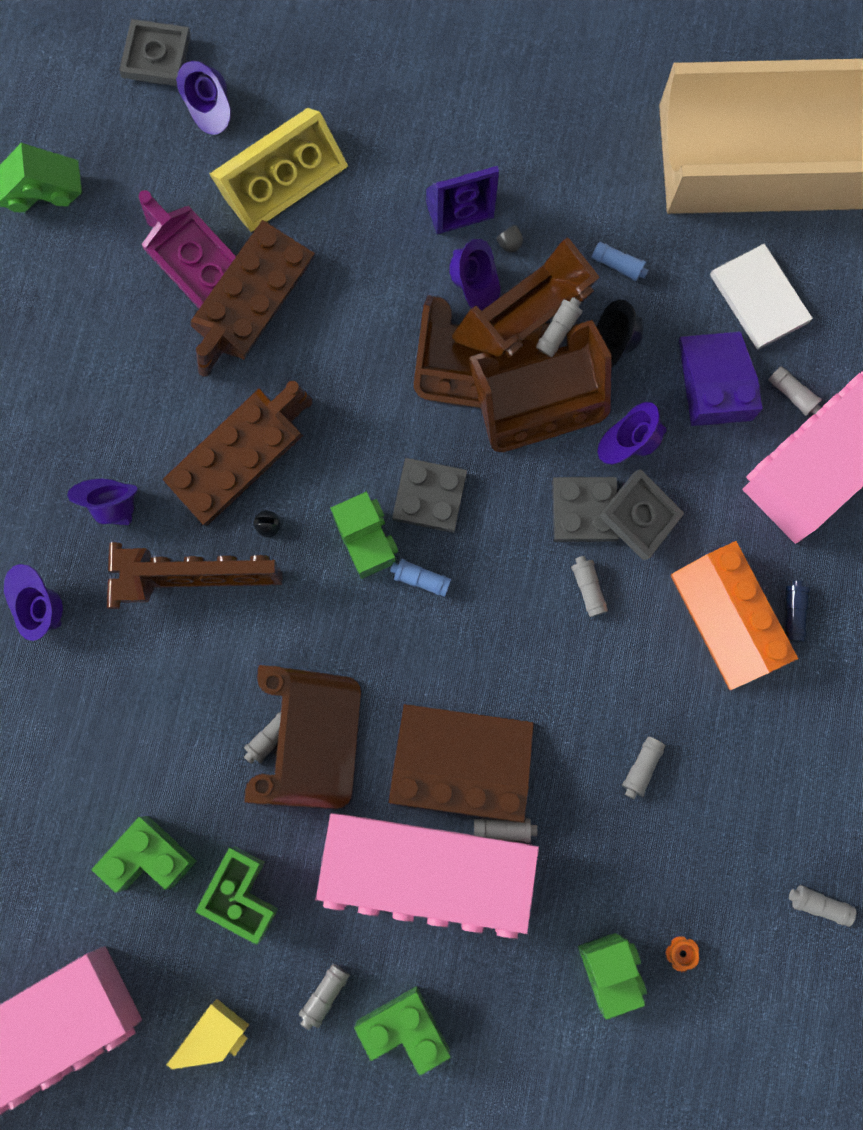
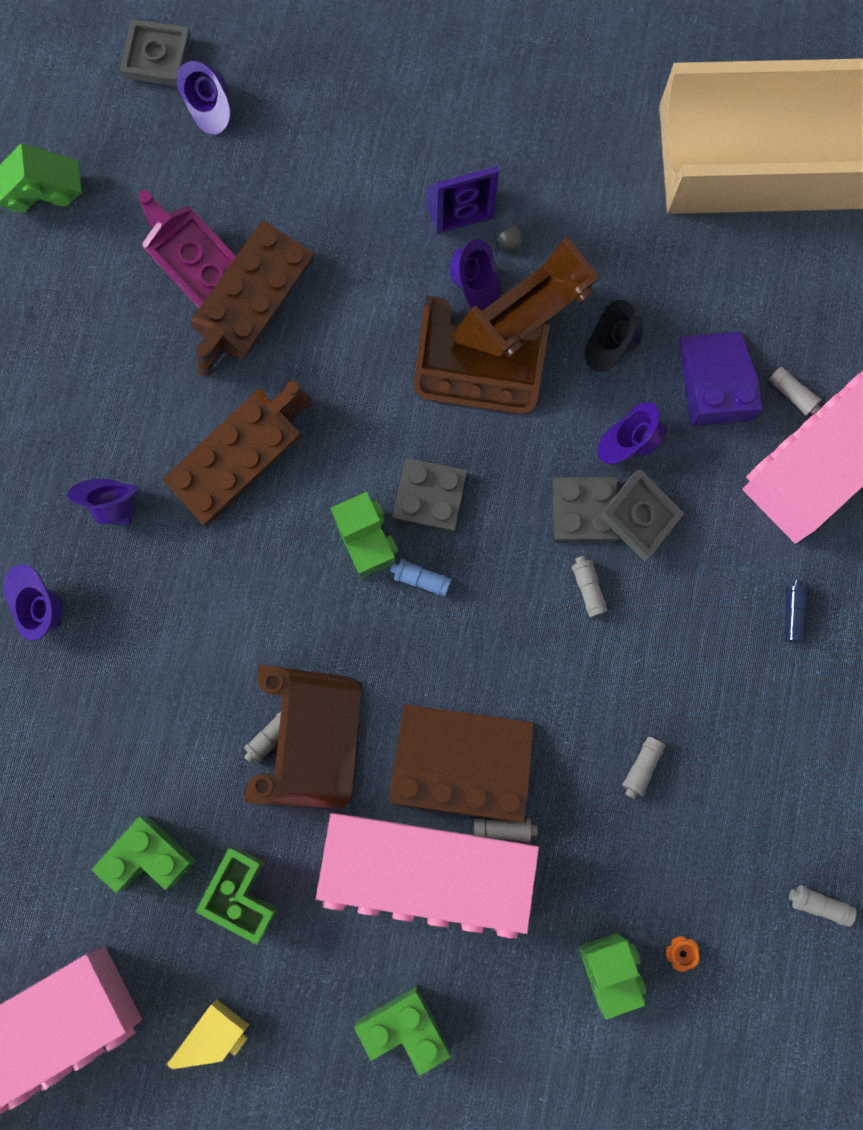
(142, 573): reddish brown hinge -> none
(267, 529): black hinge -> none
(280, 168): light yellow slope -> none
(323, 997): light grey piece -> none
(543, 393): reddish brown windscreen -> none
(559, 327): light grey piece -> none
(619, 261): medium blue piece -> none
(733, 616): slope -> none
(761, 296): white tile -> none

